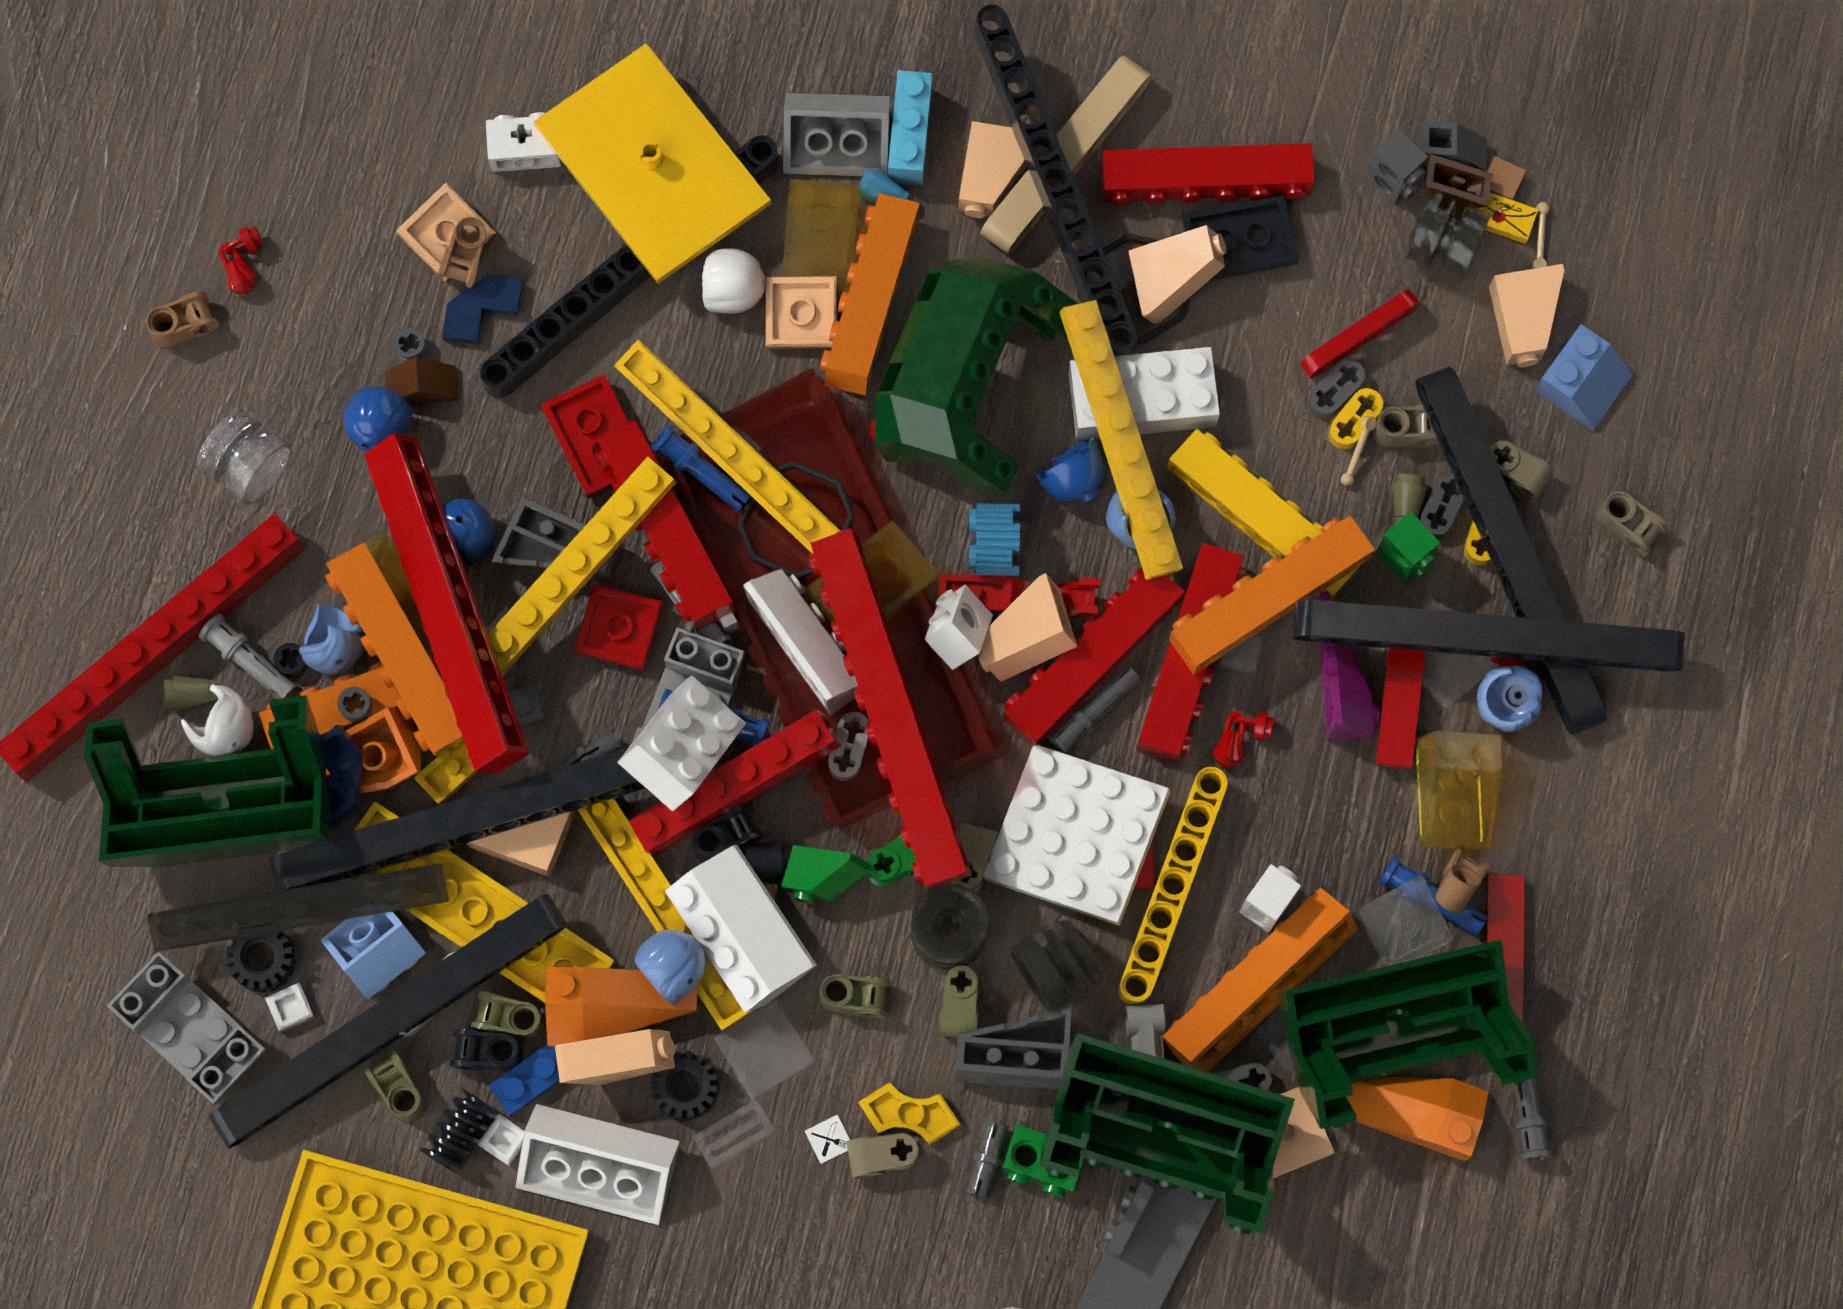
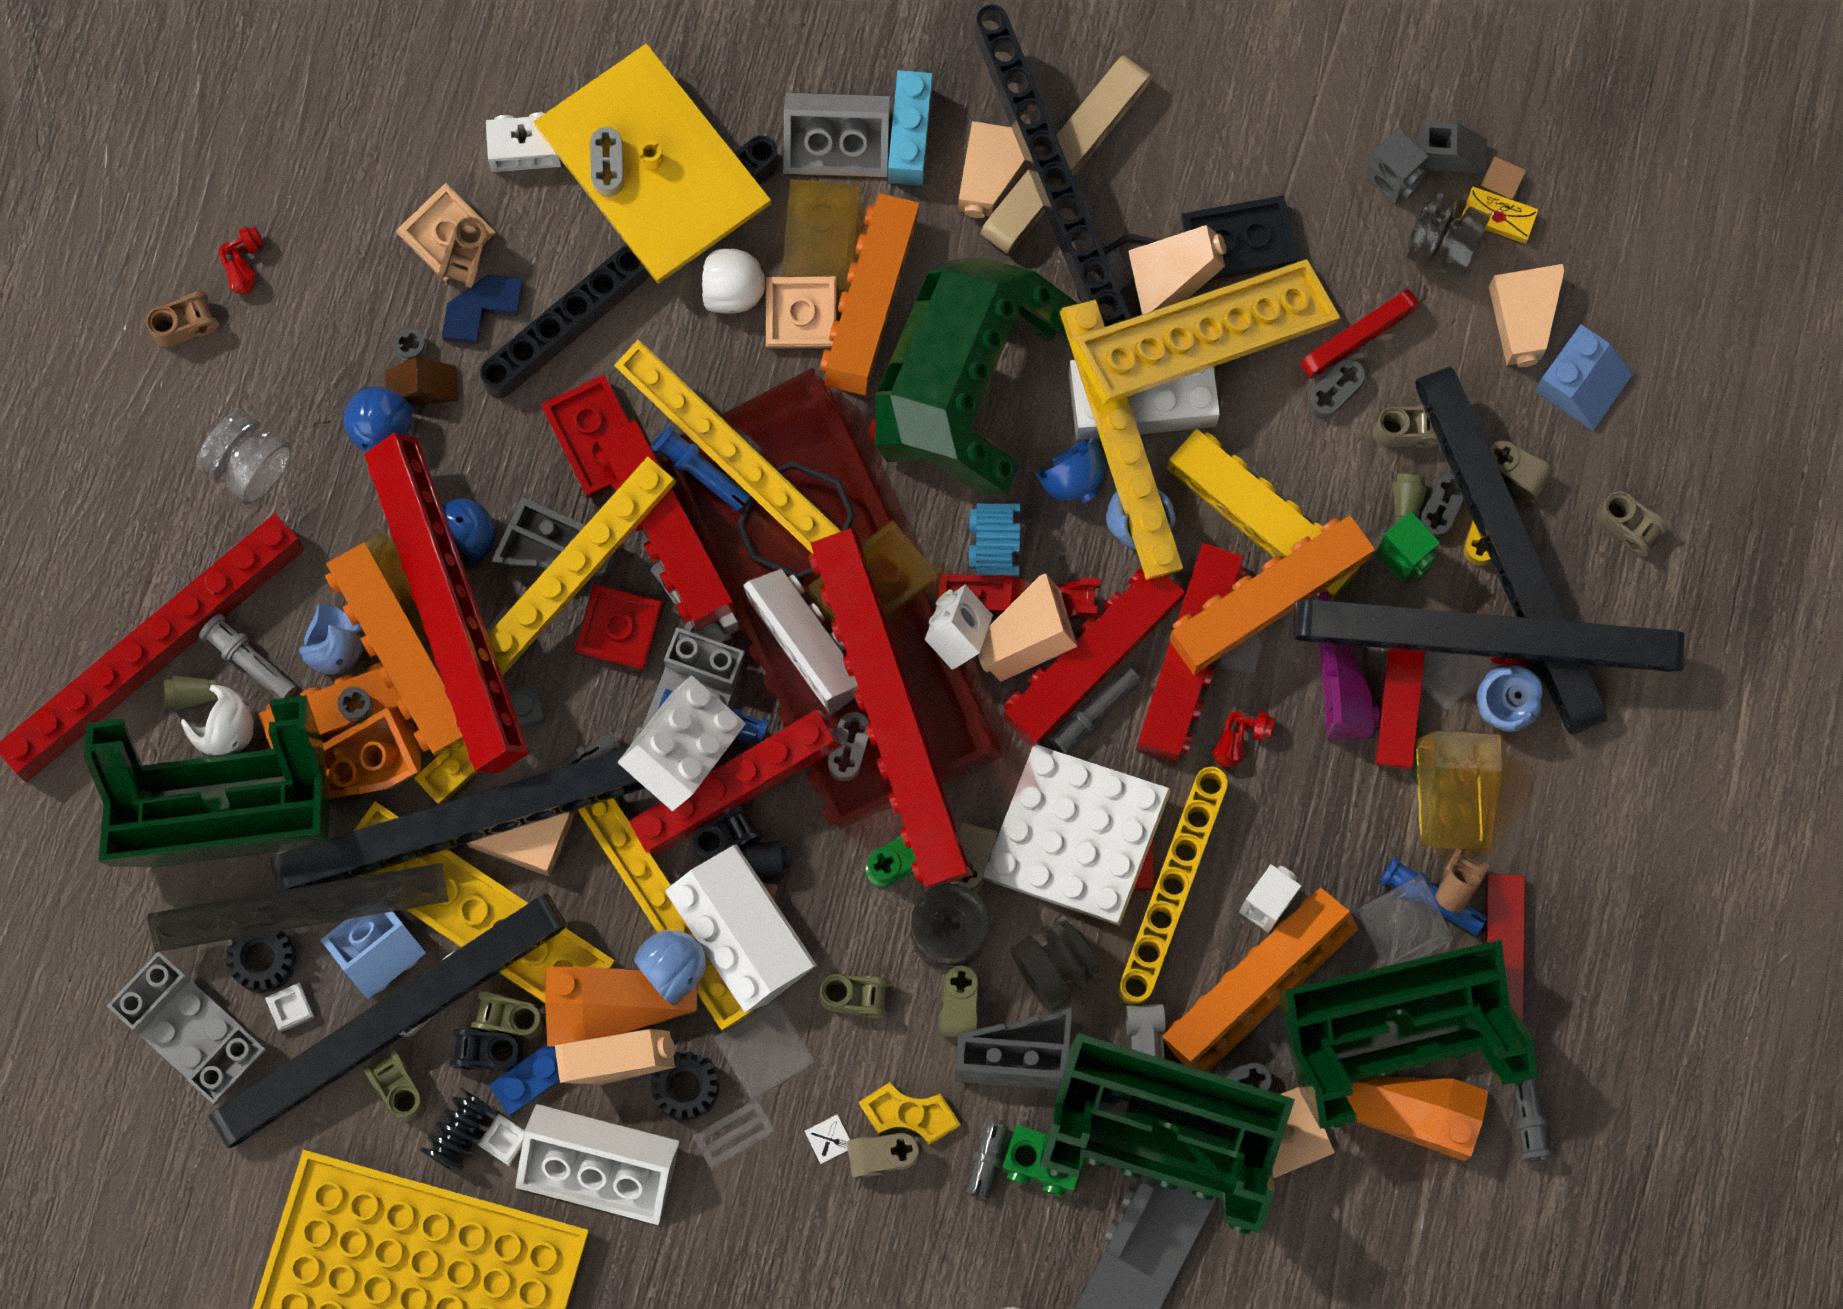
(279, 660): black bush -> none
(345, 764): dark blue tile -> none
(615, 161): none -> light grey beam
(821, 873): green slope -> none
(877, 182): dark azure cone -> none
(1204, 331): none -> yellow plate
(1207, 173): red brick -> none
(1349, 413): yellow beam -> none
(1368, 423): tan hinge -> none
(1456, 181): reddish brown slope -> none
(1543, 209): tan hinge -> none

